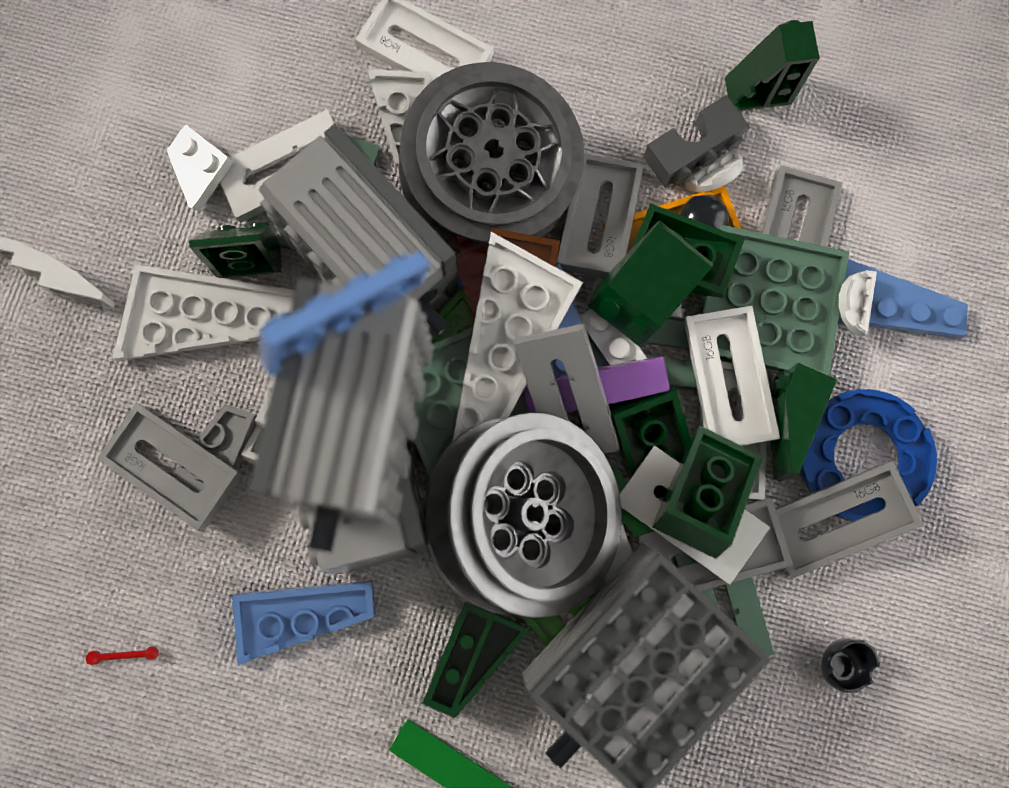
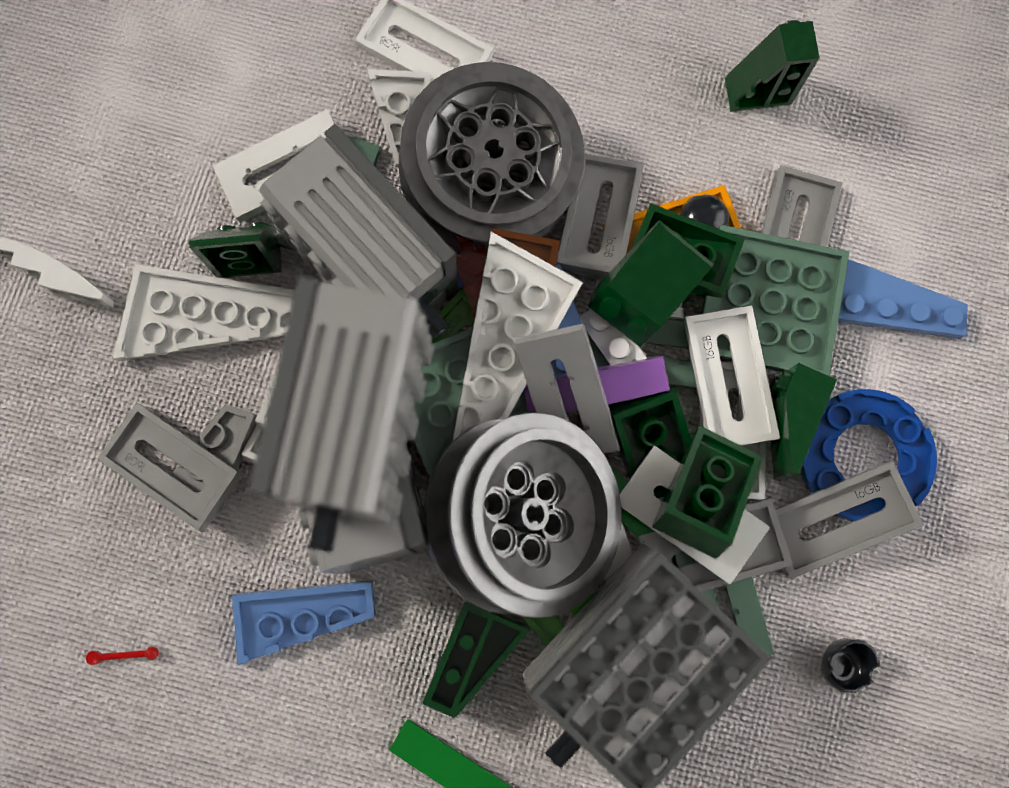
(197, 166): white wing -> none
(339, 311): medium blue wing -> none
(674, 157): dark grey arch -> none
(716, 173): white tile -> none
(856, 301): white tile -> none

